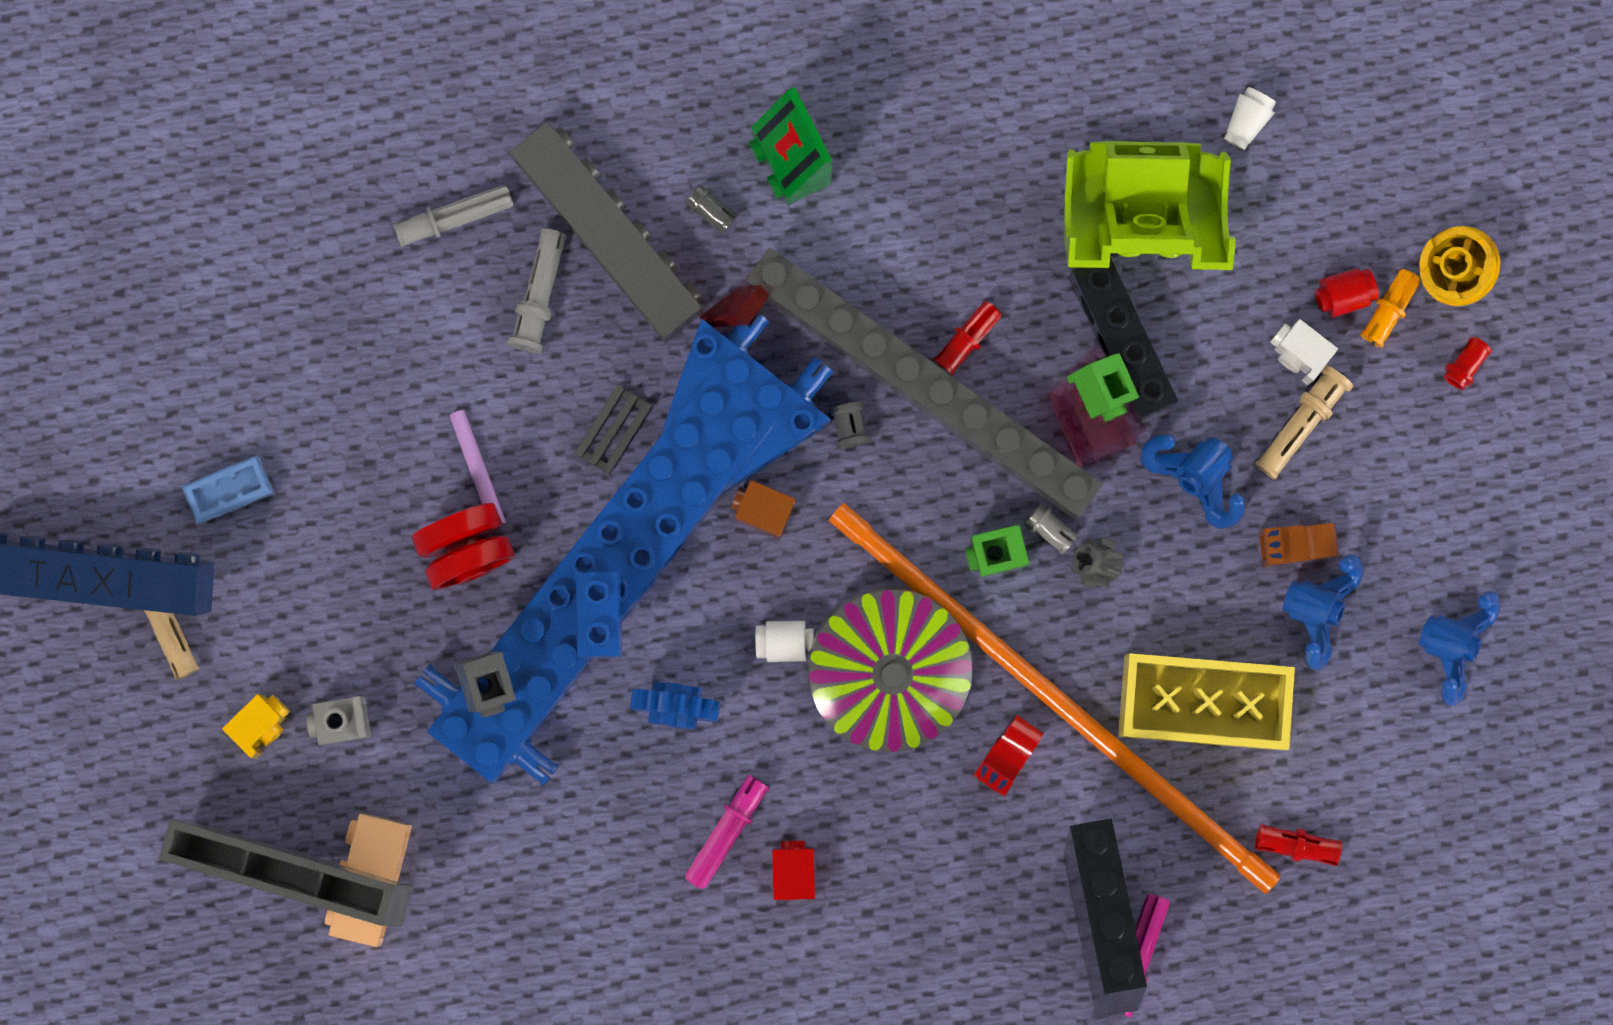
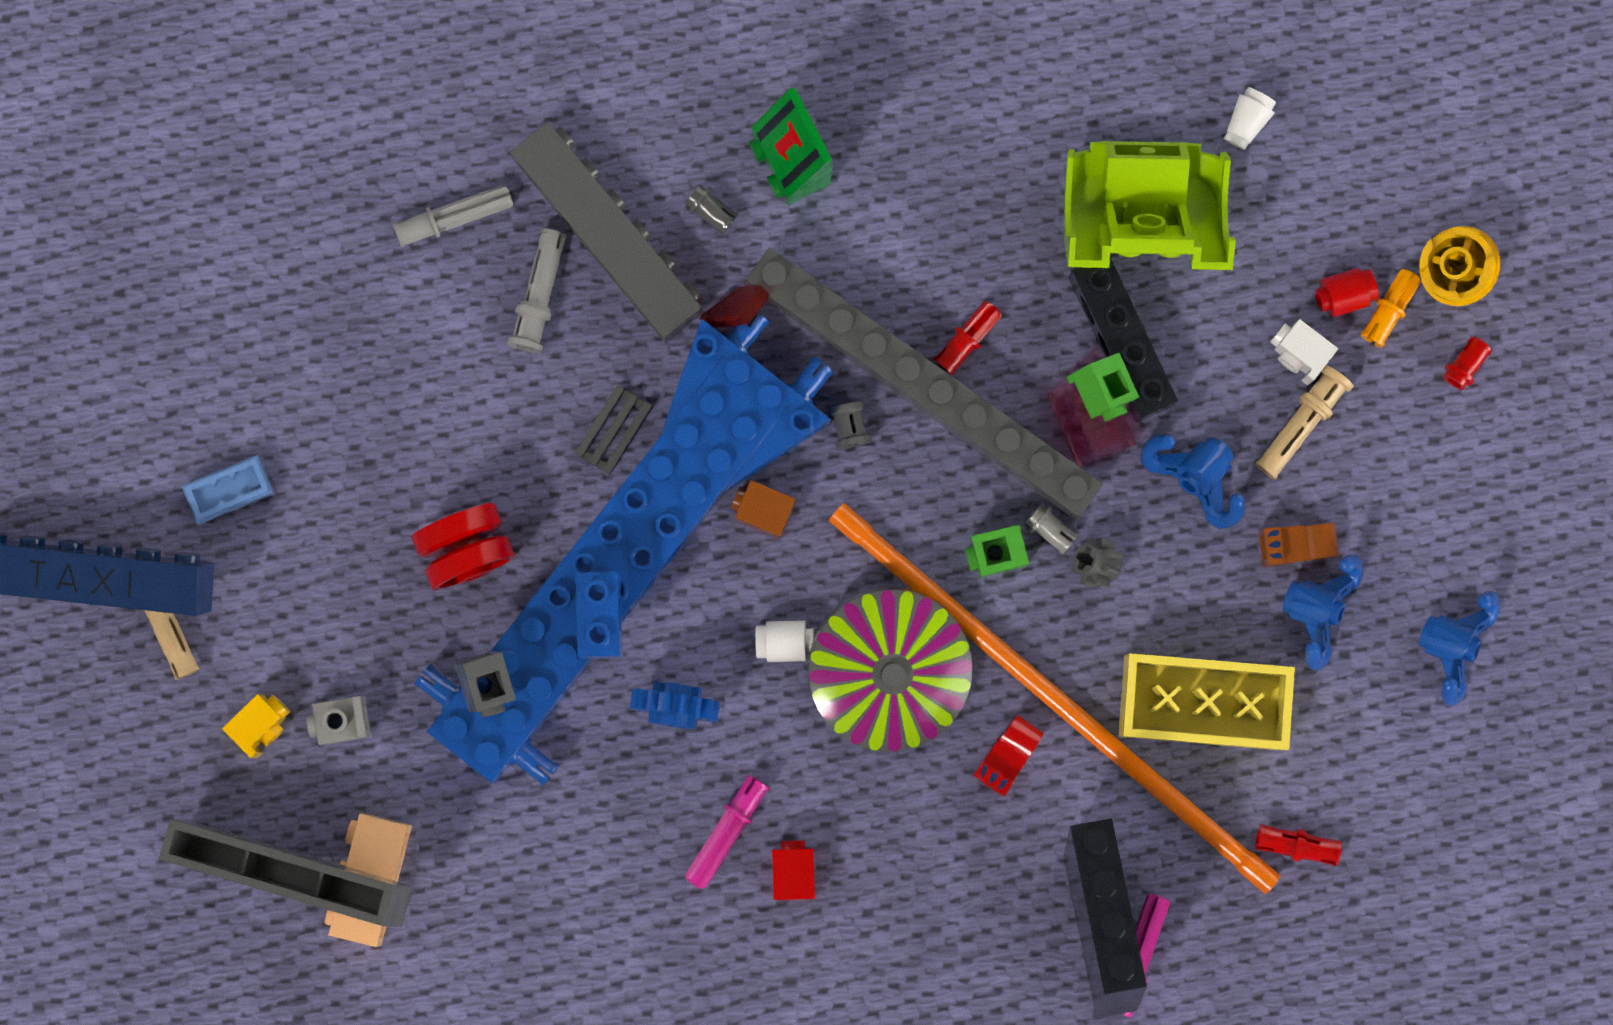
(474, 460): lavender bar -> none

